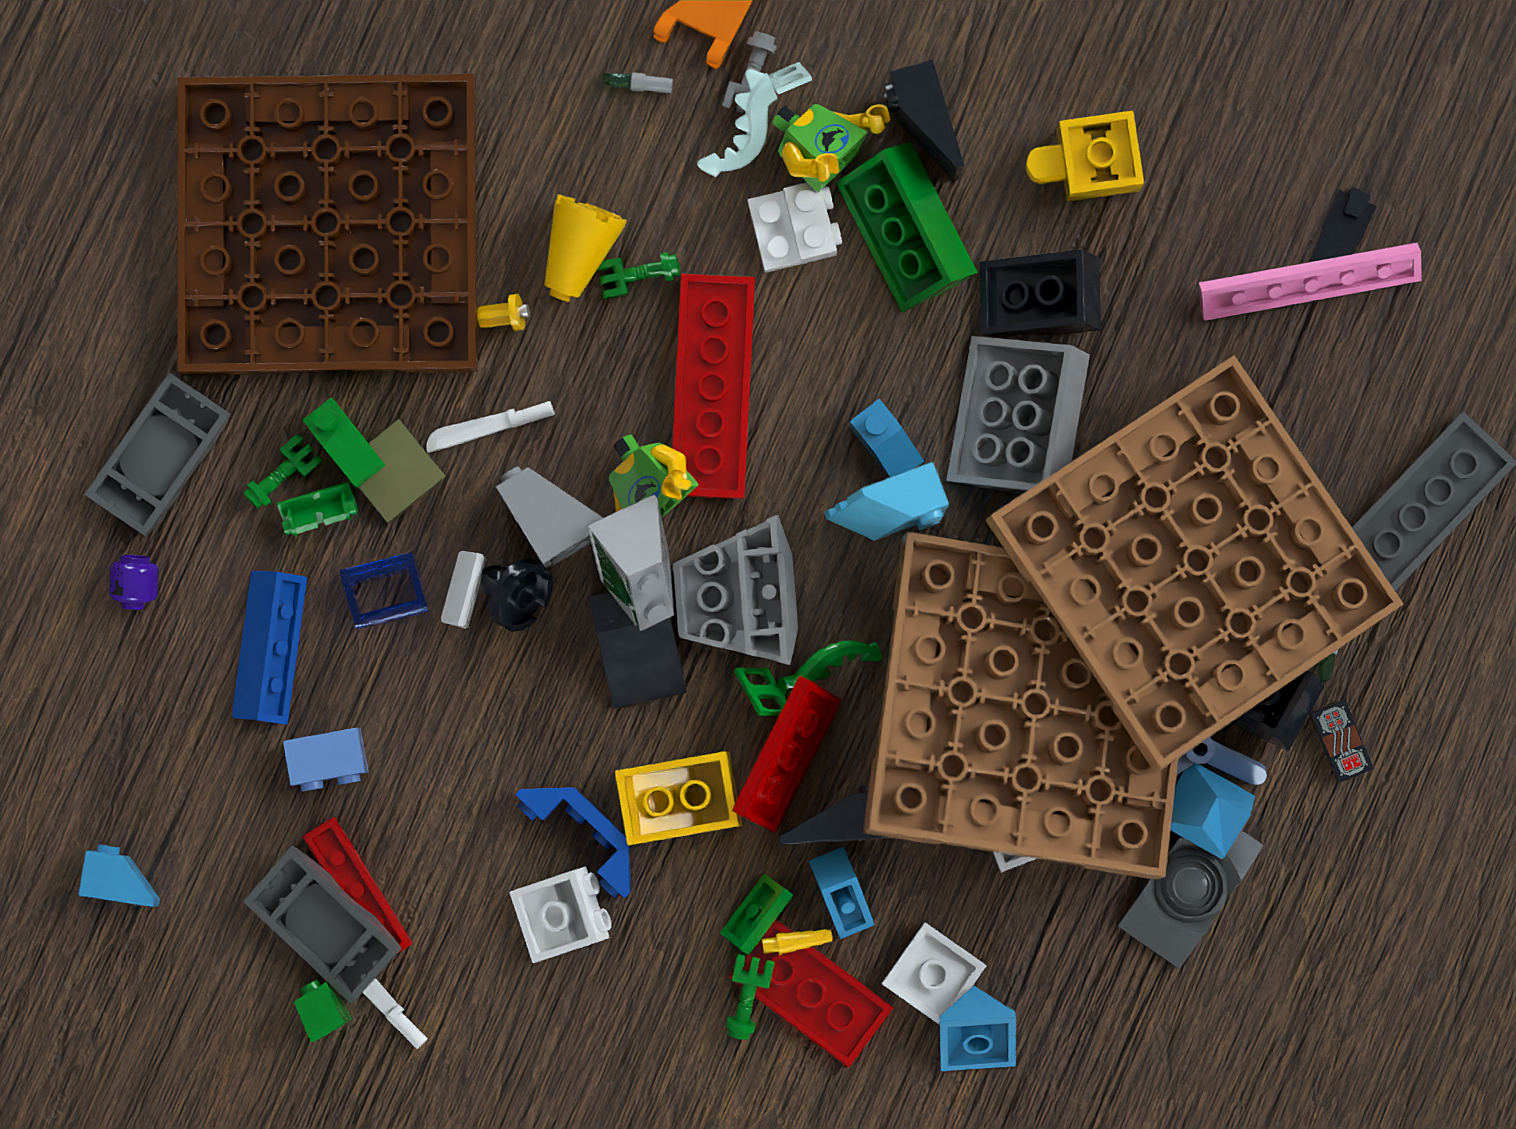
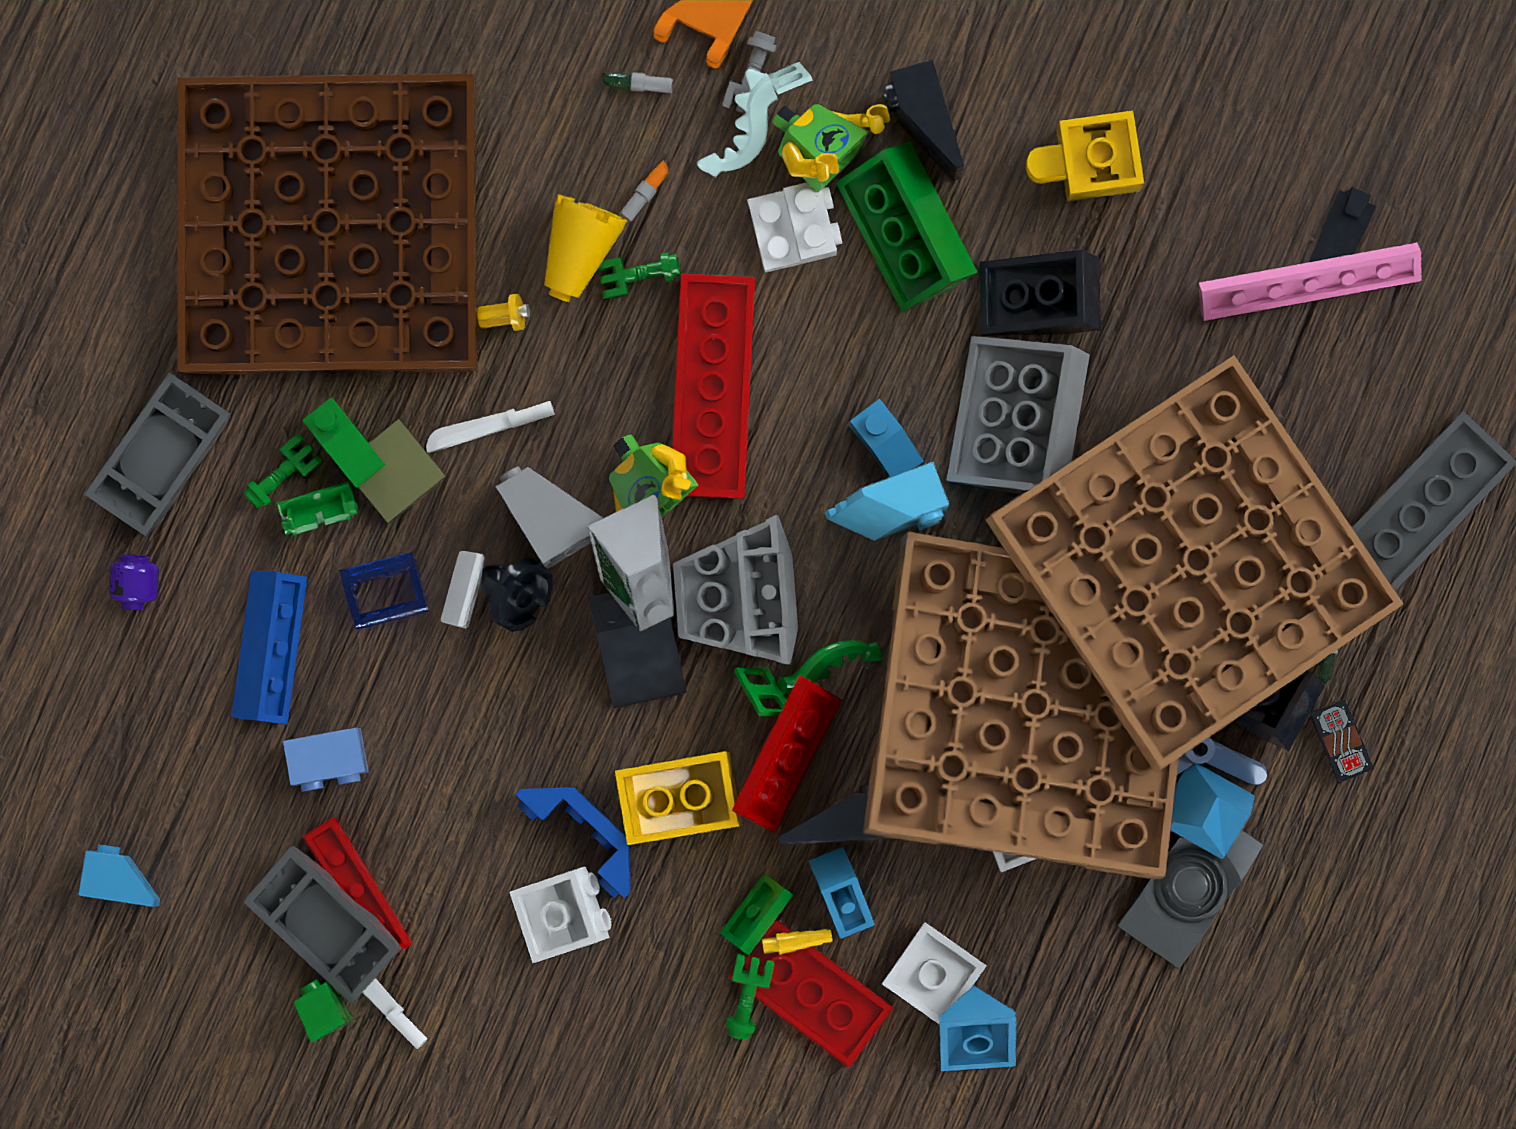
(644, 192): none -> light grey piece

